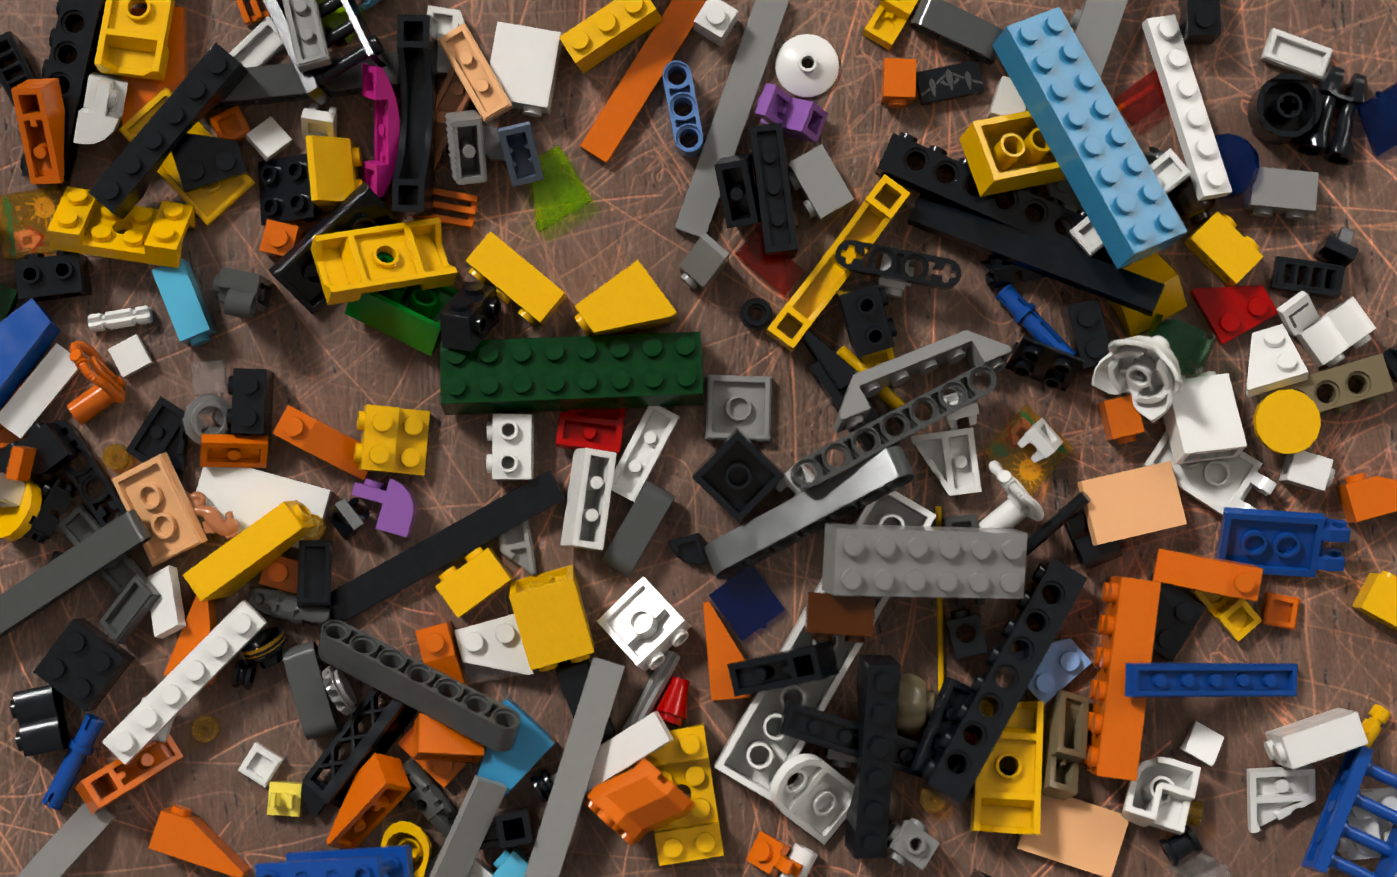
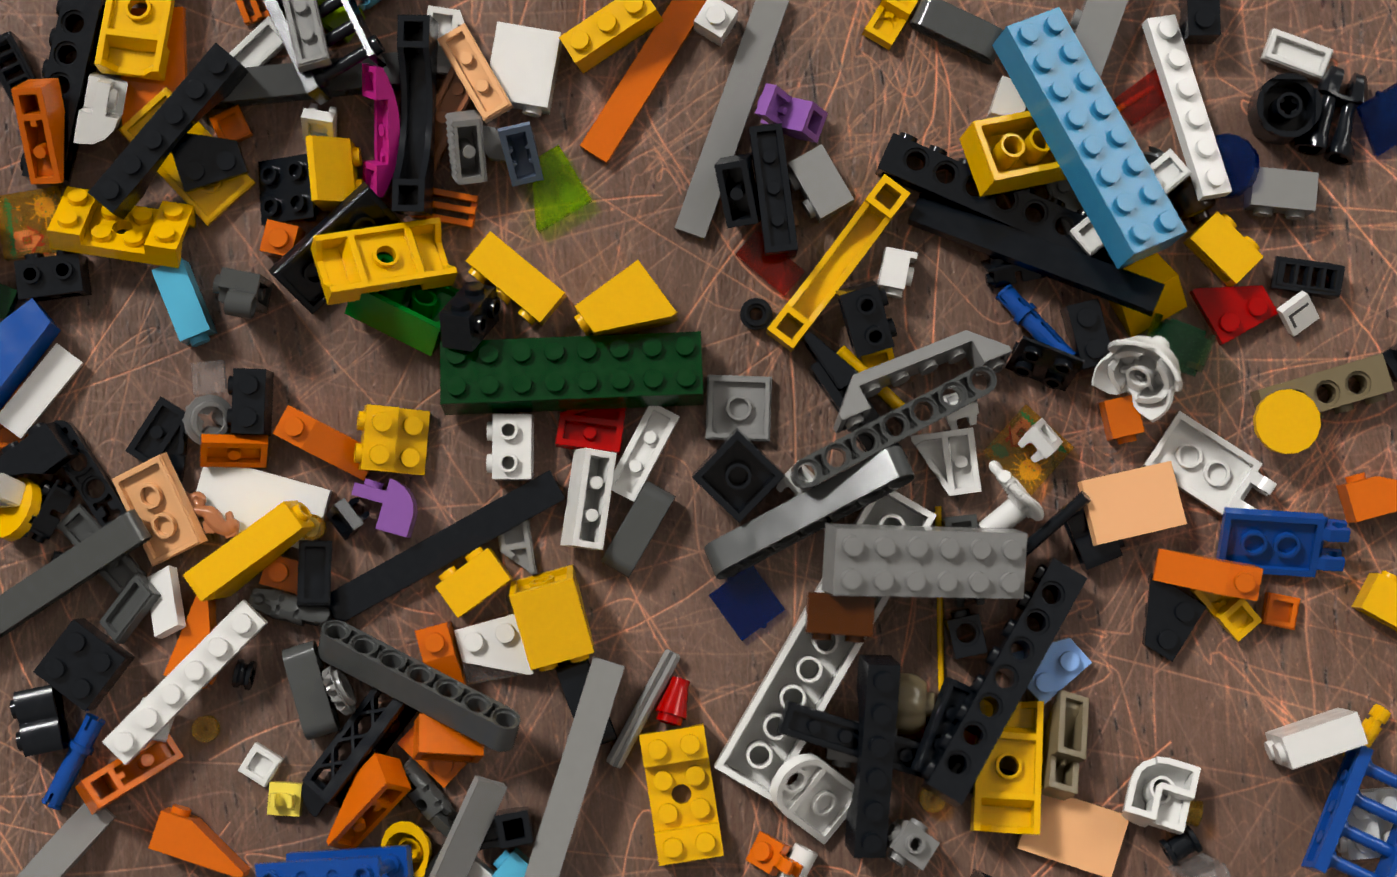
(20, 463): orange tile -> none
(107, 386): orange piece -> none
(109, 457): clear yellow piece -> none
(120, 318): white axle -> none
(130, 356): white tile -> none
(266, 647): black piece -> none
(268, 139): white tile -> none
(529, 747): dark azure slope -> none
(542, 785): black bush -> none
(628, 748): white tile -> none
(638, 802): orange brick -> none
(645, 625): white plate -> none
(682, 94): medium blue beam -> none
(689, 549): black tile -> none
(703, 263): light grey slope -> none
(720, 652): orange slope -> none
(783, 669): black slope -> none
(806, 81): white dish -> none
(898, 82): orange brick -> none
(898, 260): black beam -> none
(949, 82): black tile -> none
(1126, 638): orange brick -> none
(1202, 743): white slope -> none
(1204, 420): white brick -> none
(1211, 680): blue tile -> none
(1273, 361): white wing -> none
(1277, 792): white wing -> none
(1307, 471): white brick -> none
(1336, 332): white brick -> none
(1337, 248): black tile -> none

